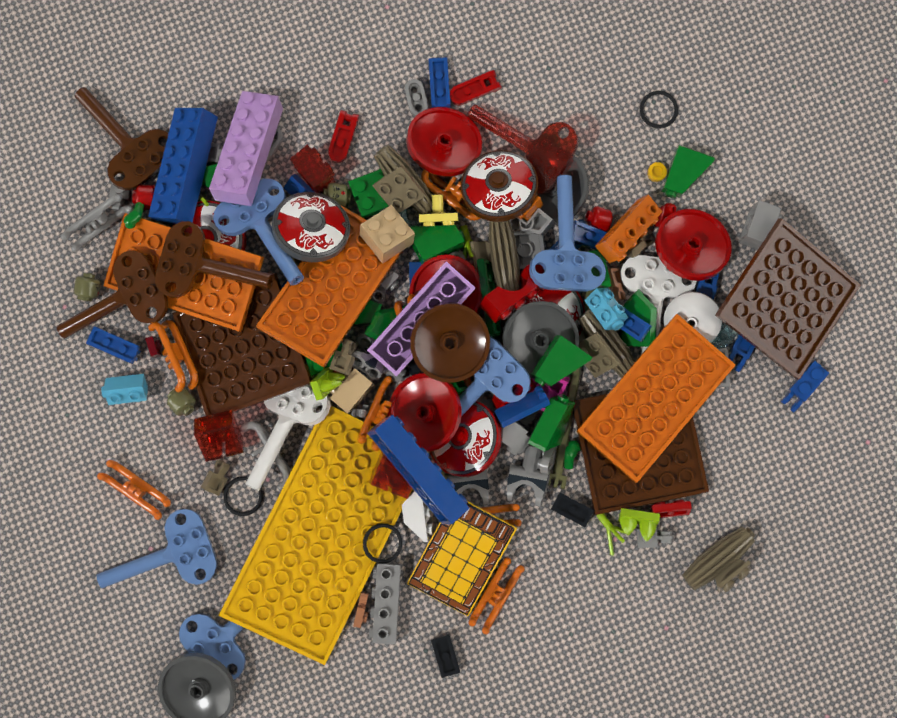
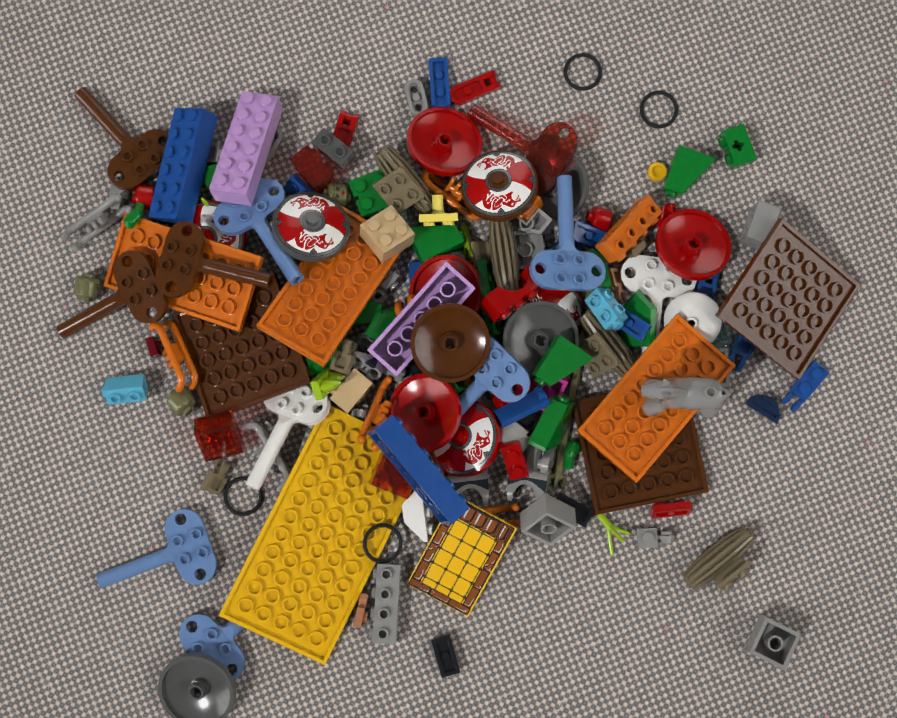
(113, 345): blue hinge -> none
(135, 488): orange piece -> none
(333, 149): none -> dark grey brick
(495, 595): orange piece -> none
(514, 460): none -> red plate
(548, 519): none -> light grey brick
(577, 56): none -> black piece
(646, 520): lime tile -> none
(684, 393): none -> light grey animal
(739, 138): none -> green brick
(765, 406): none -> dark blue plate
(772, 642): none -> light grey brick

